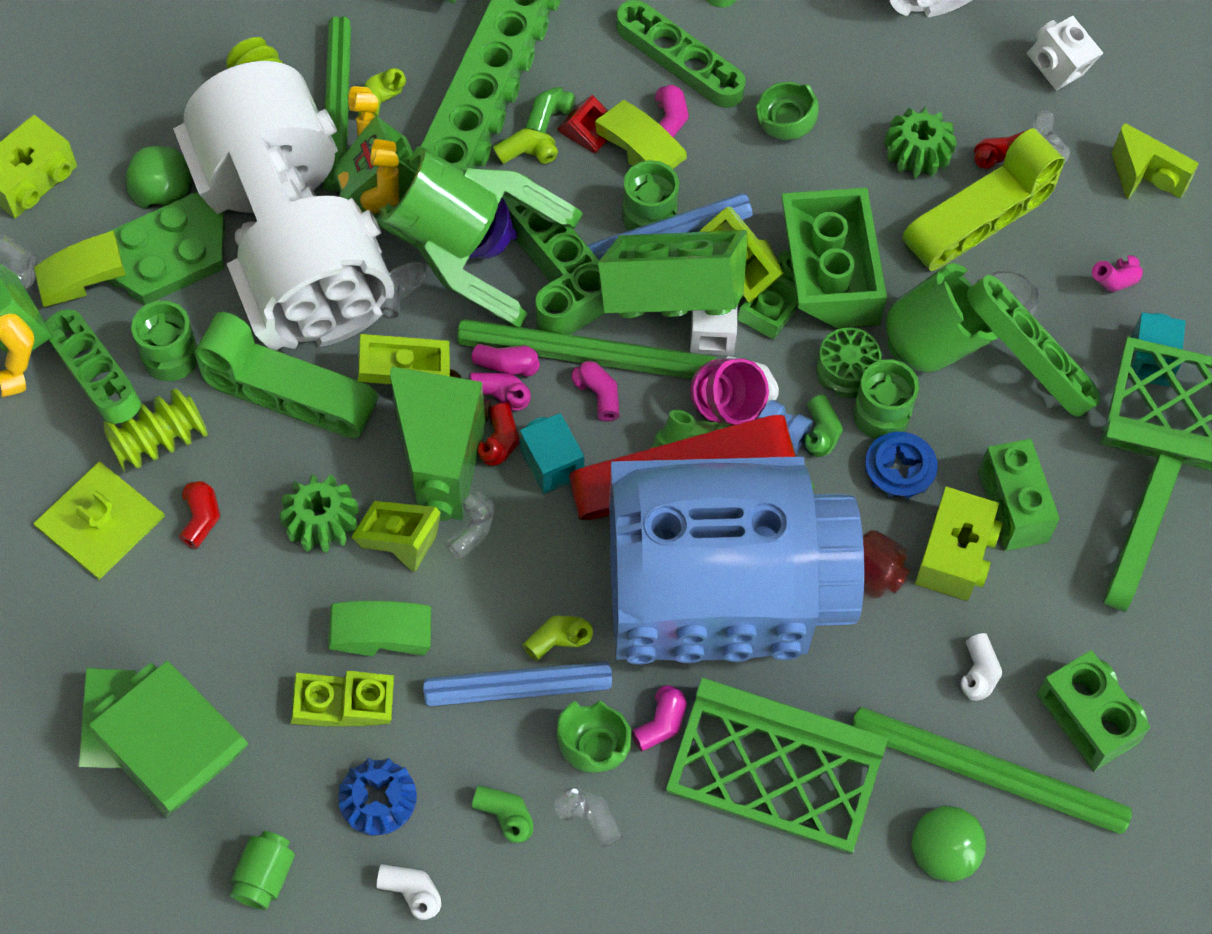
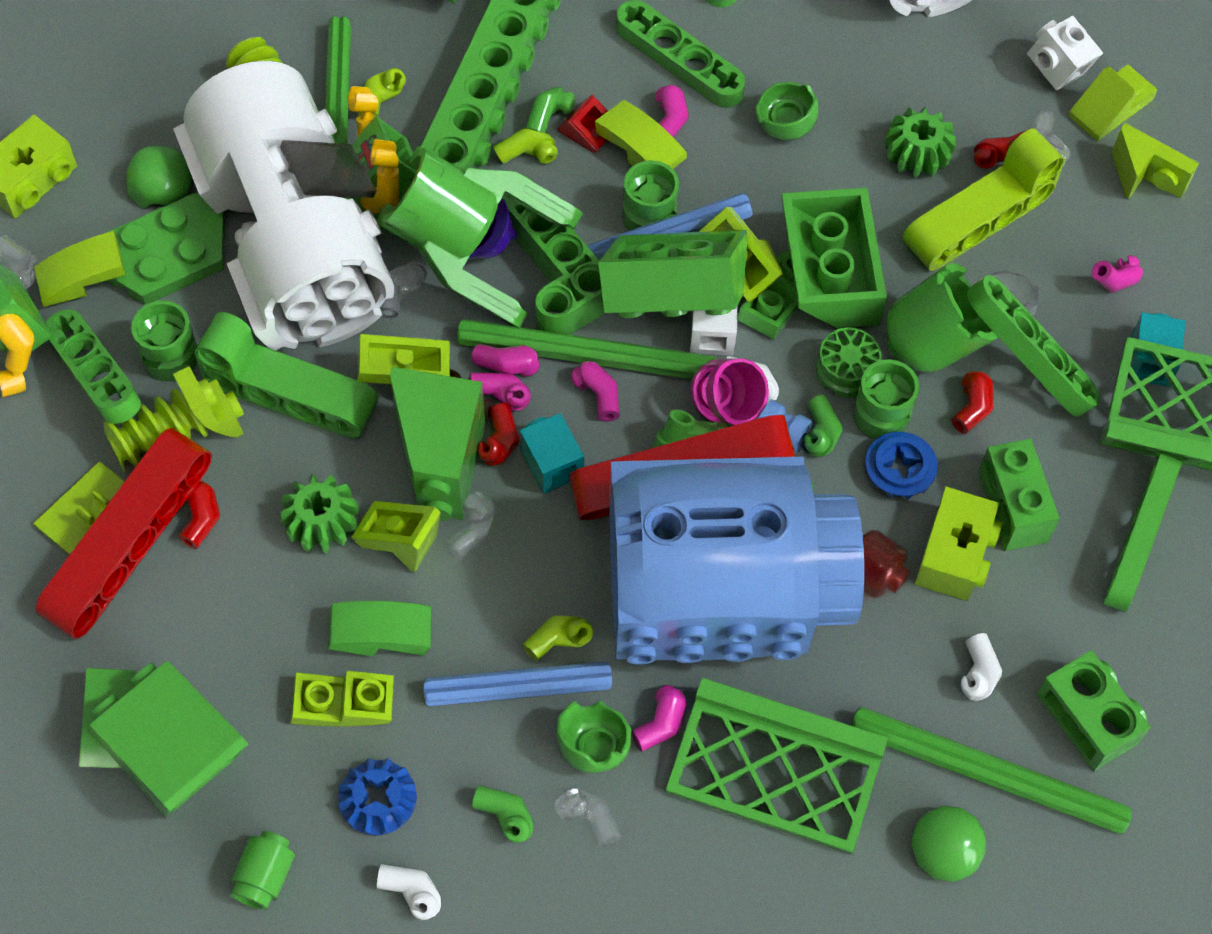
(123, 533): none -> red beam
(210, 404): none -> lime slope
(327, 169): none -> clear smoke piece
(980, 401): none -> red arm
(1111, 100): none -> lime slope

